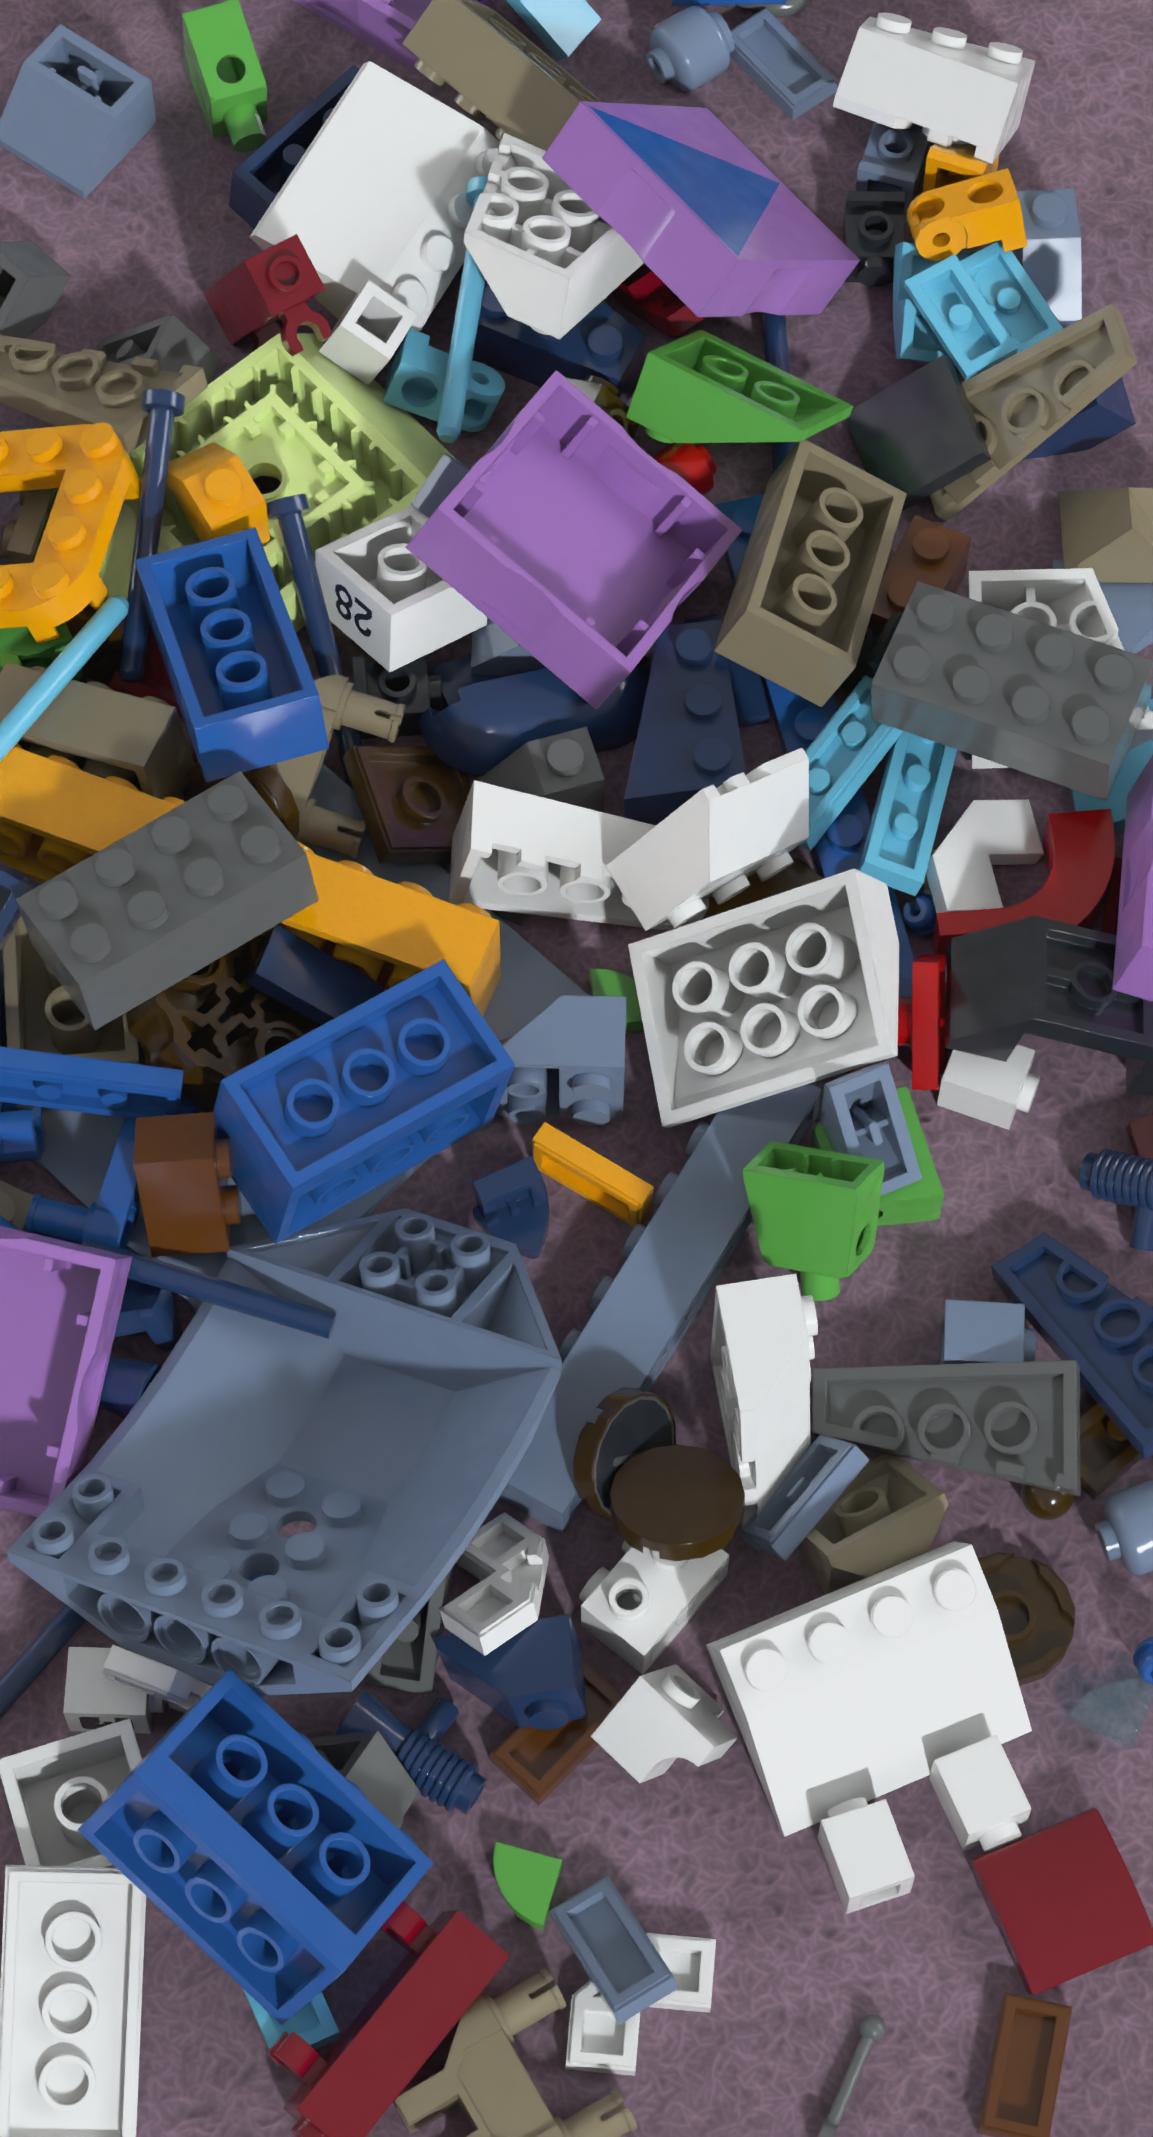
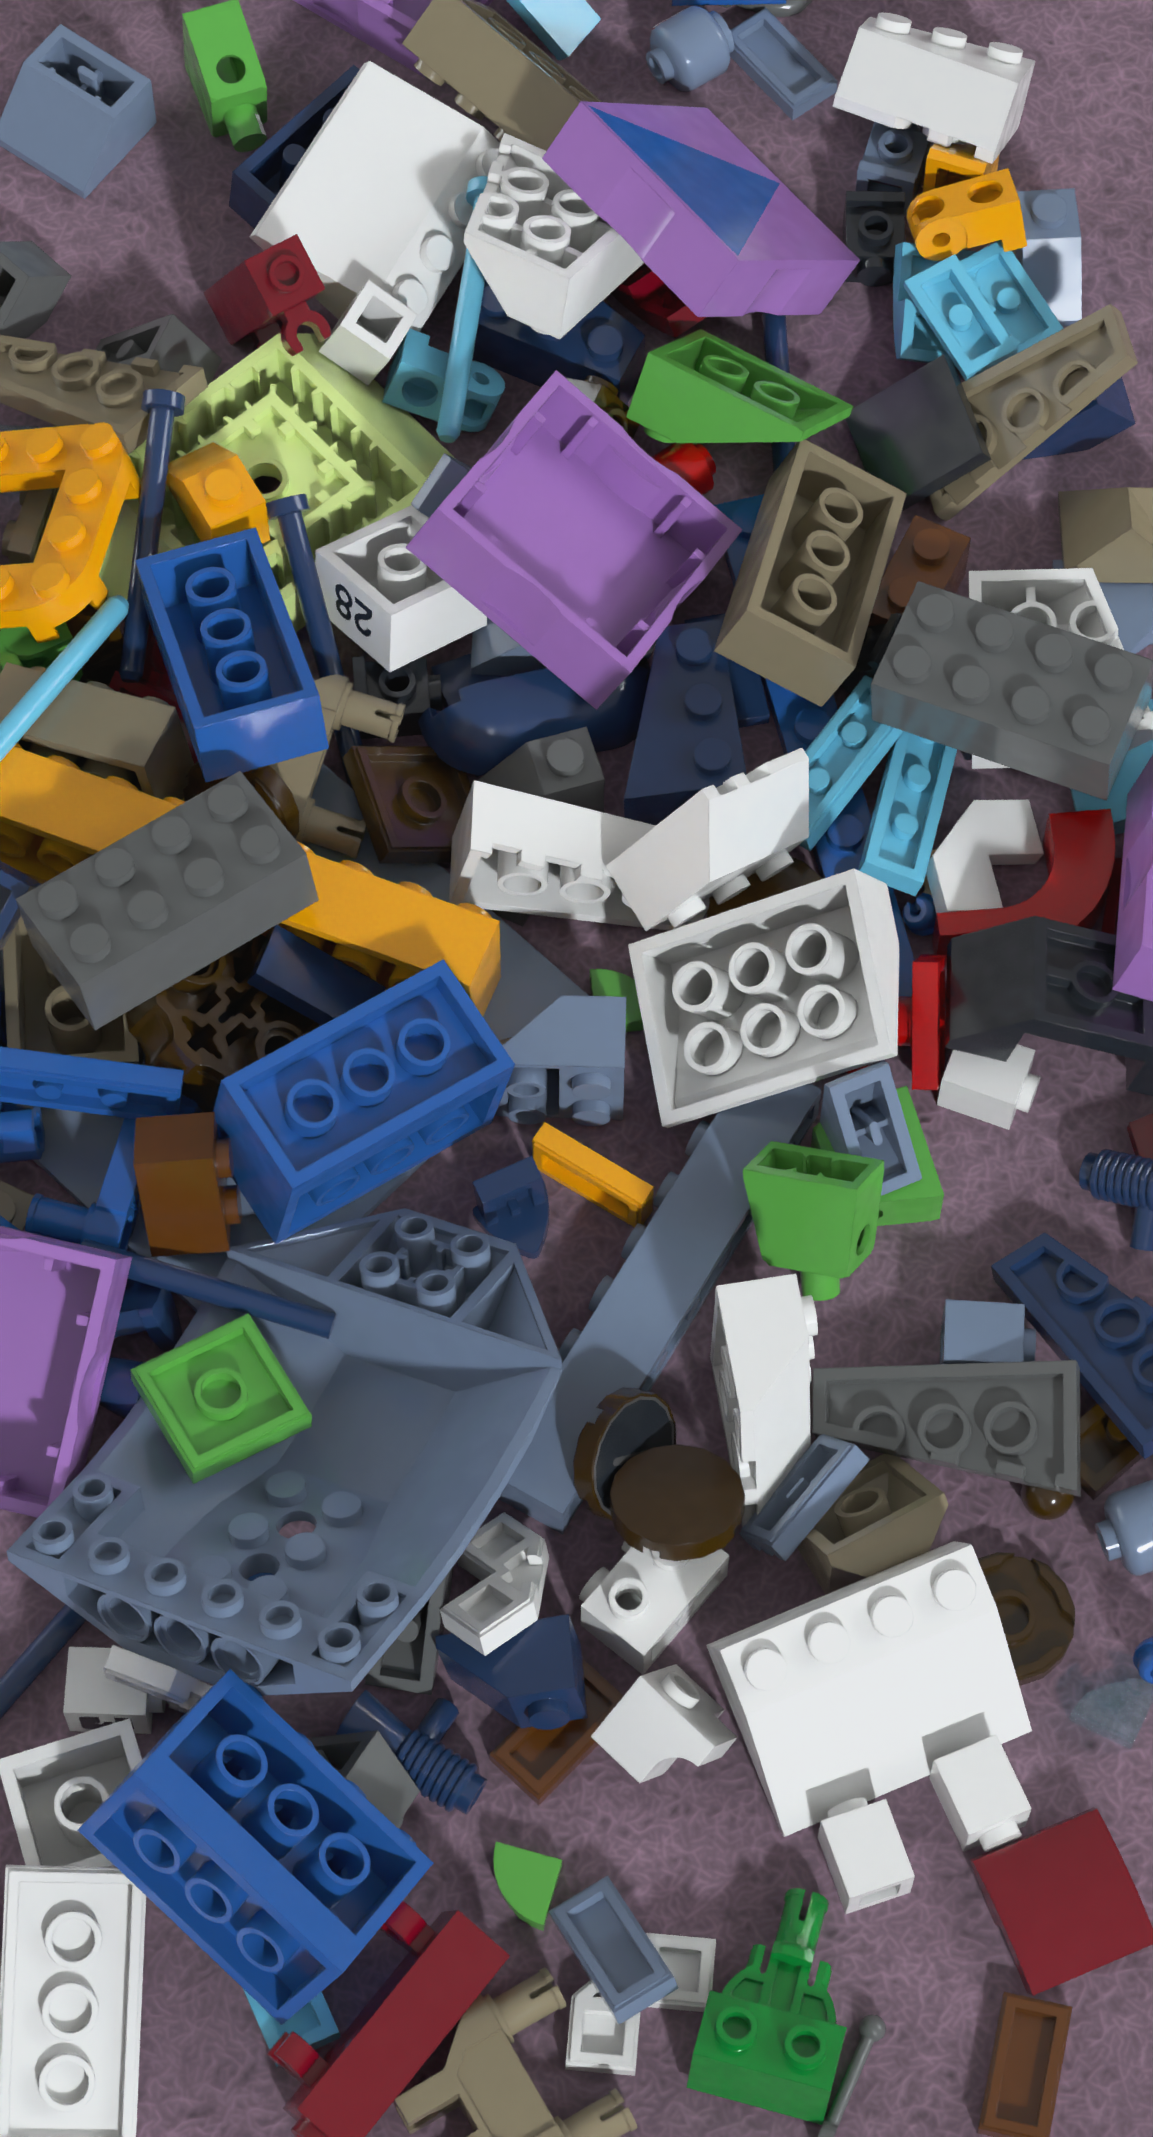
(221, 1398): none -> bright green tile
(771, 2033): none -> green brick

